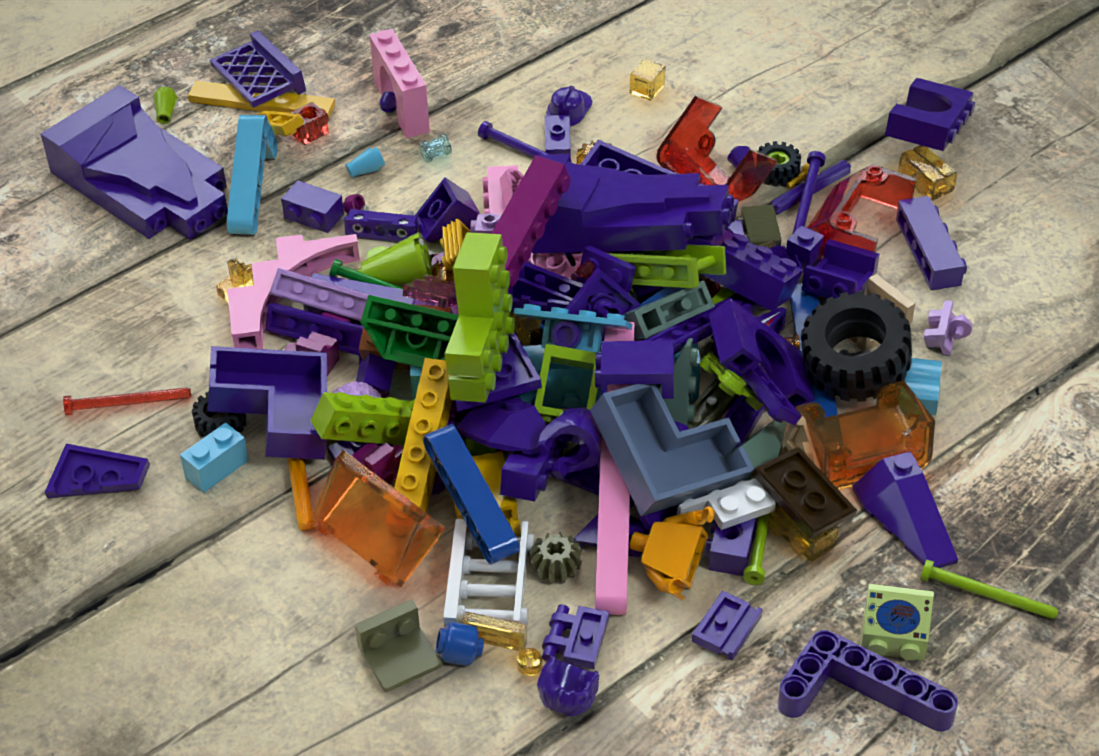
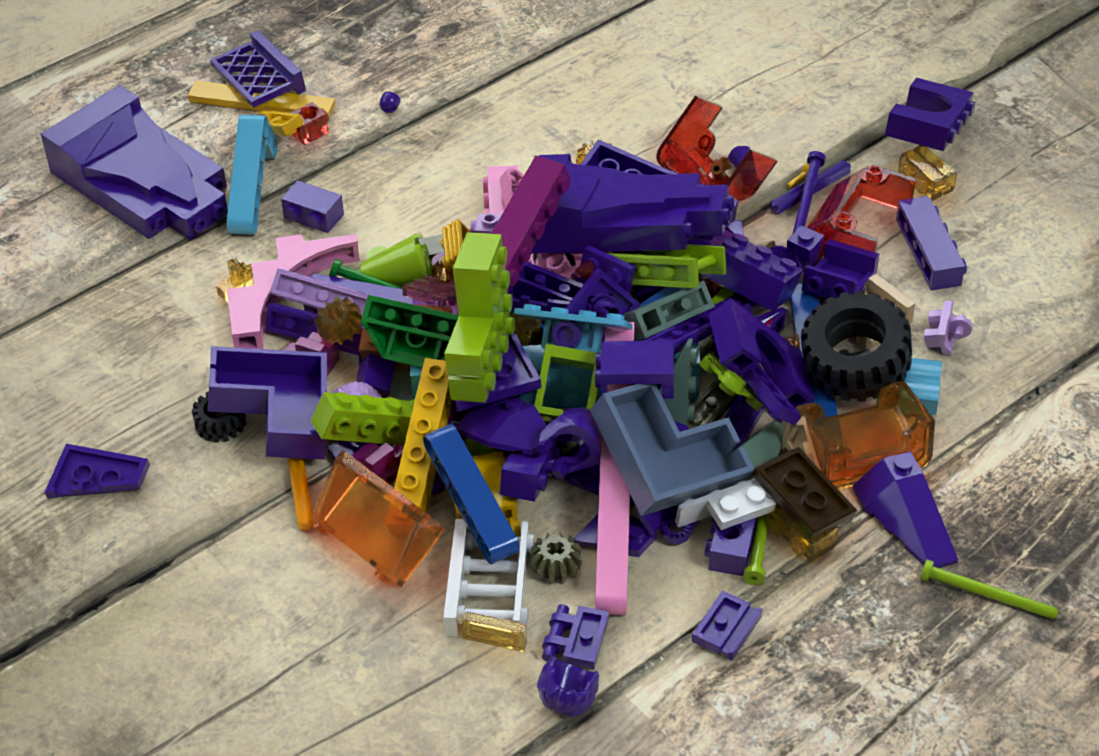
(124, 399): clear red bar -> none
(165, 102): lime cone -> none
(214, 457): medium azure brick -> none
(338, 320): none -> clear yellow gear
(353, 201): magenta hinge -> none
(366, 162): medium azure cone -> none
(380, 224): dark purple piece -> none
(396, 646): olive bracket -> none
(397, 73): bright pink arch -> none
(435, 147): clear light blue bush -> none
(443, 206): dark purple slope -> none
(459, 643): blue head -> none
(486, 130): dark purple bar -> none
(529, 669): clear yellow hinge -> none
(557, 134): plate -> none
(570, 102): dark purple piece -> none
(647, 79): clear yellow panel -> none
(673, 550): light orange torso -> none
(719, 167): none -> dark orange arm
(760, 224): olive brick -> none
(788, 160): black bush -> none
(865, 678): dark purple beam -> none
(897, 621): yellowish green slope -> none

